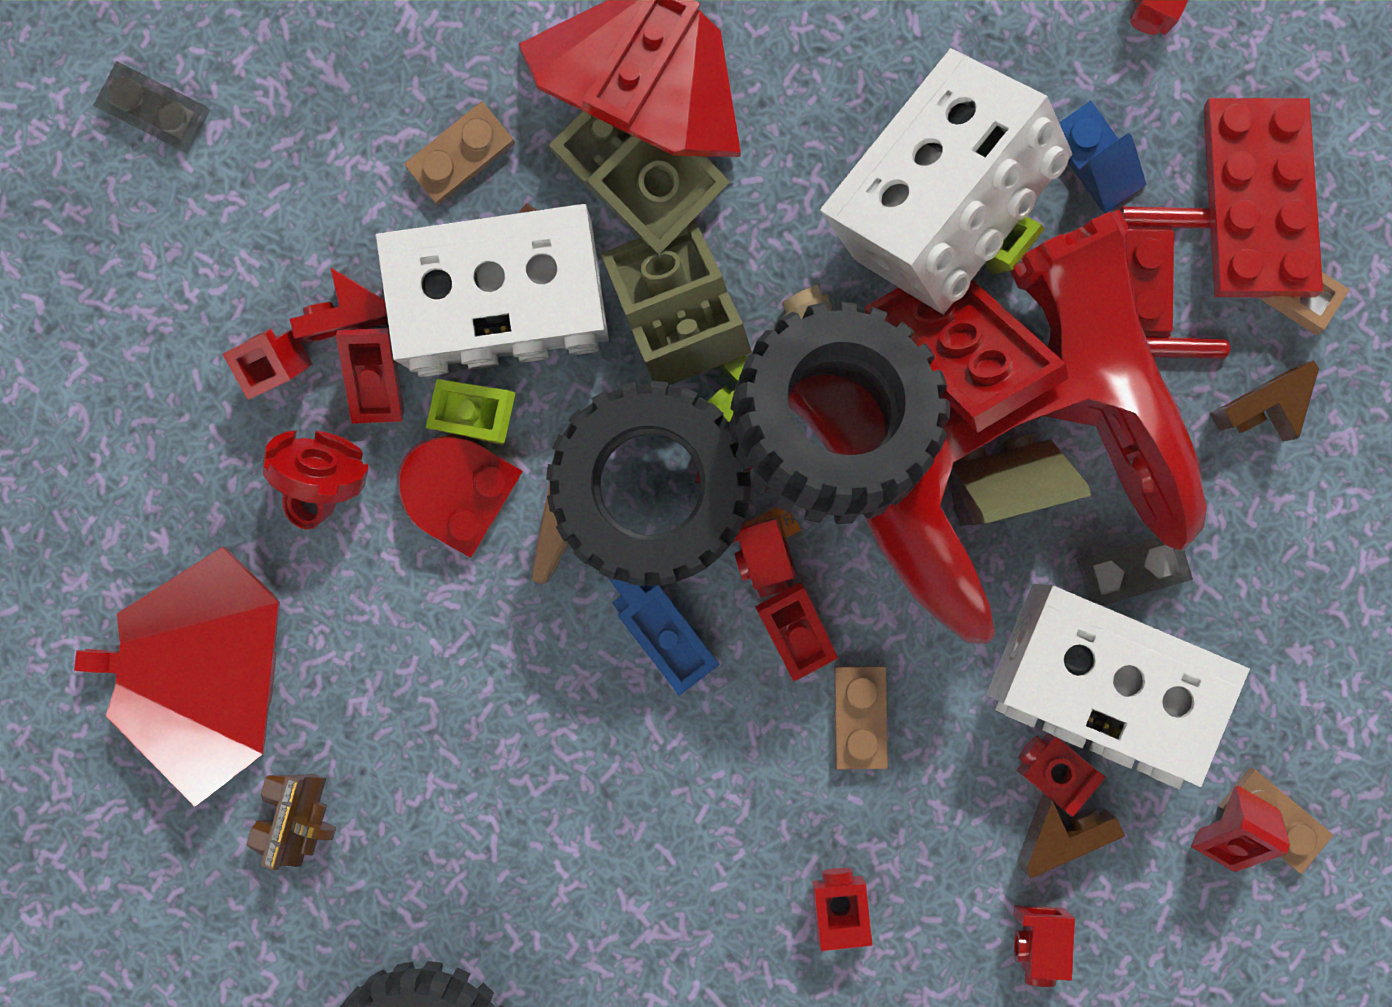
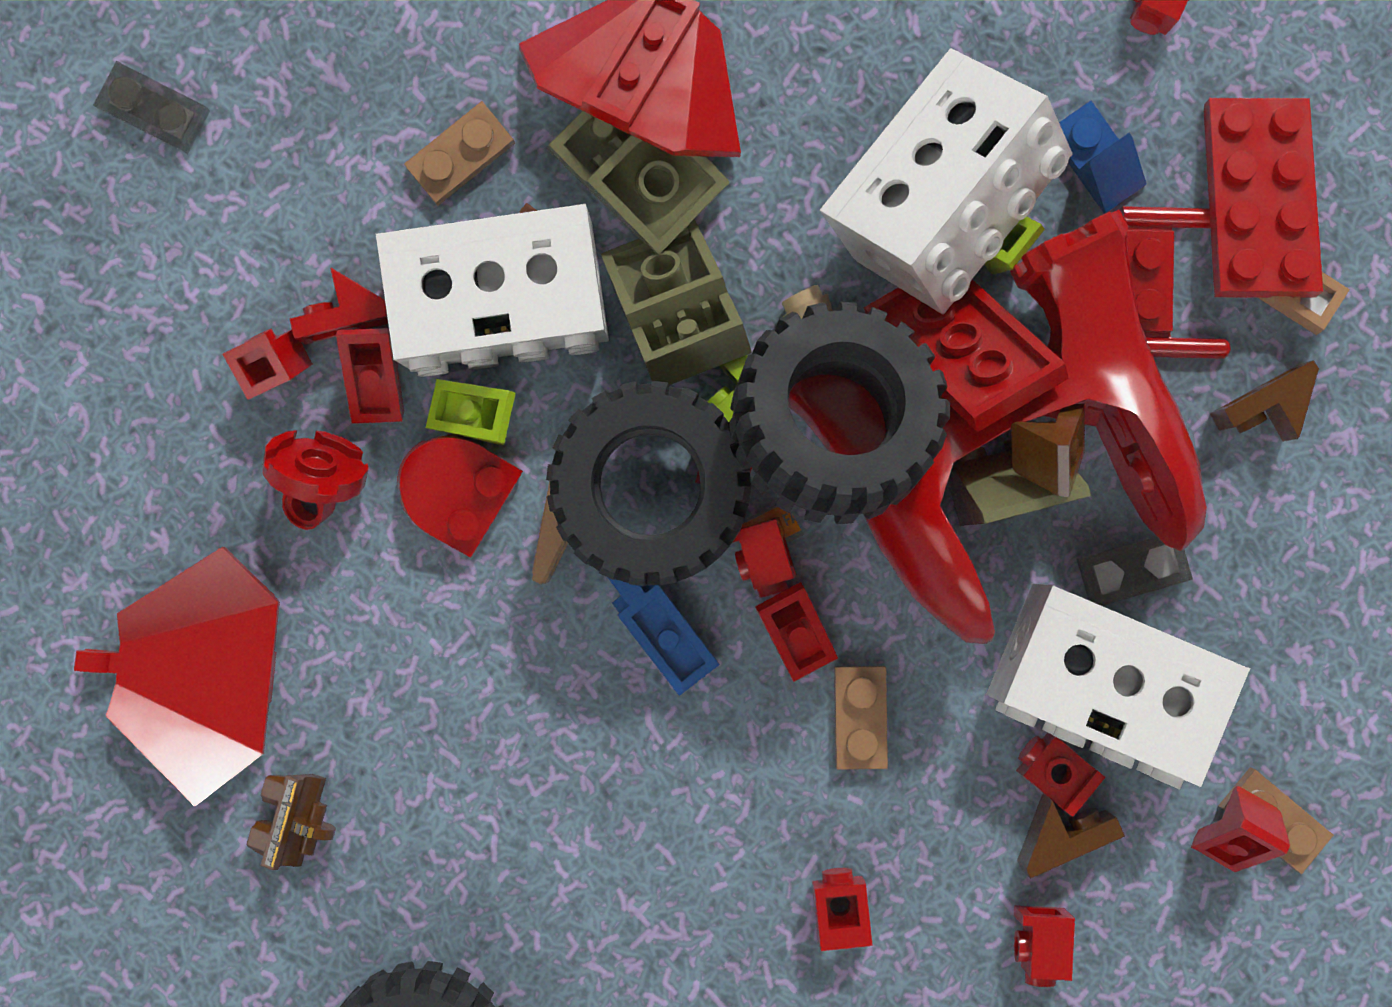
(1050, 451): none -> reddish brown slope

